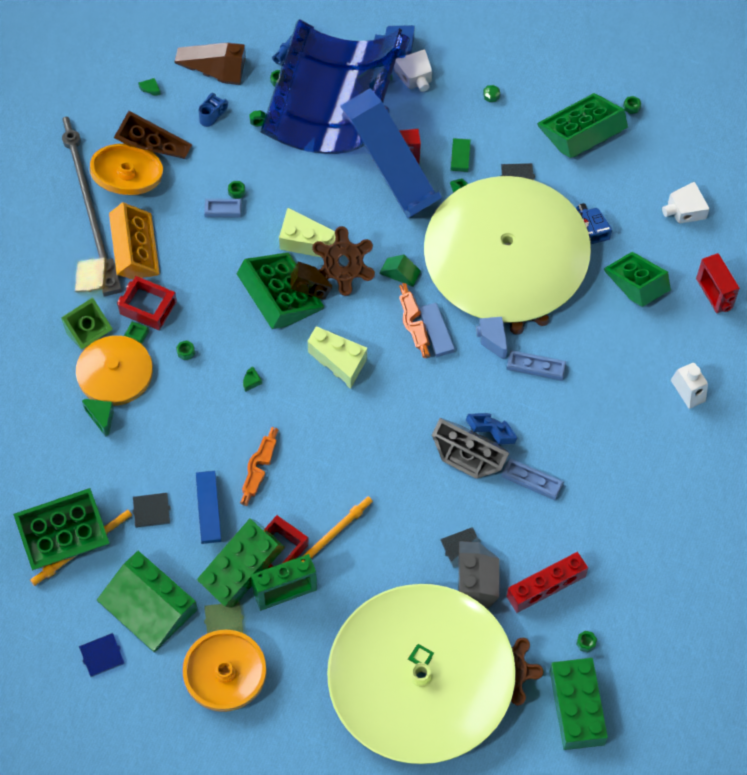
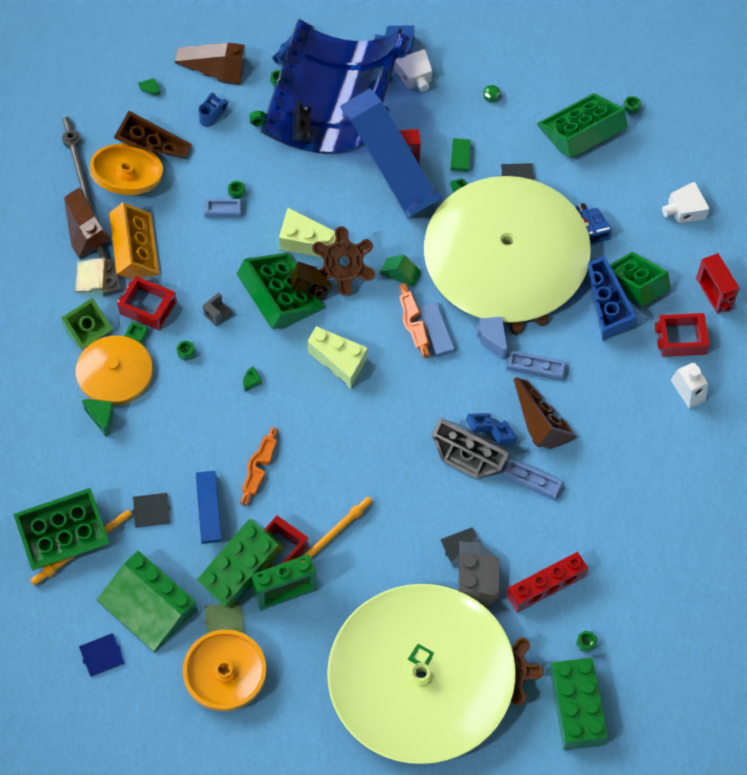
(83, 224): none -> reddish brown wedge
(216, 310): none -> dark grey panel
(301, 123): none -> black hinge
(540, 417): none -> reddish brown wedge
(610, 302): none -> blue wedge
(682, 349): none -> red window

